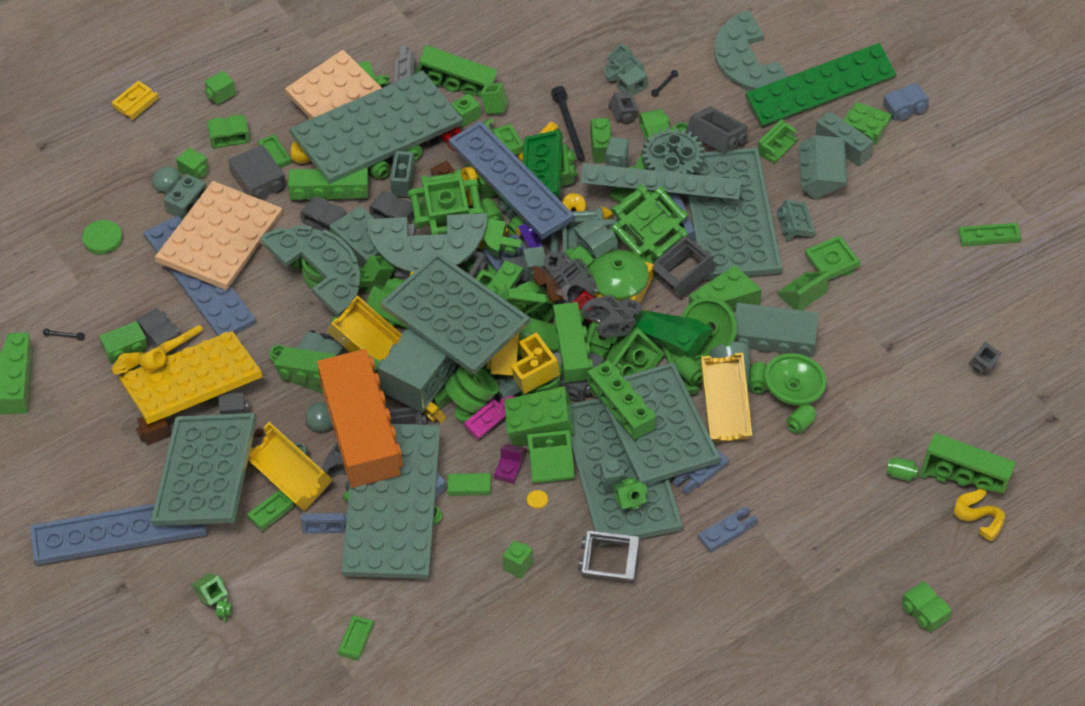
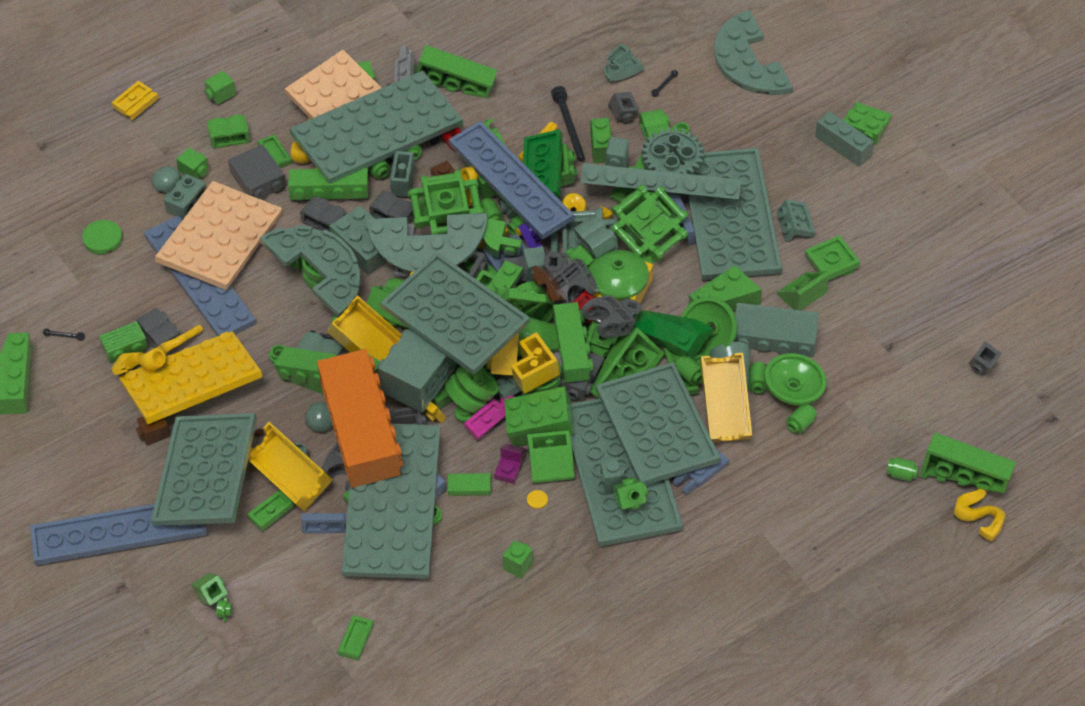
(233, 403): dark grey brick -> none
(375, 273): bright green brick -> none
(382, 80): bright green plate -> none
(468, 109): bright green brick -> none
(494, 98): bright green brick -> none
(510, 138): bright green plate -> none
(621, 399): bright green brick -> none
(631, 541): window -> none
(632, 81): sand green brick -> none
(673, 257): dark grey window -> none
(717, 129): dark grey window -> none
(727, 530): sand blue hinge -> none
(777, 142): bright green hinge -> none
(820, 85): green plate -> none
(822, 165): sand green slope -> none
(906, 102): sand blue brick -> none
(926, 606): bright green brick -> none
(989, 234): bright green tile -> none

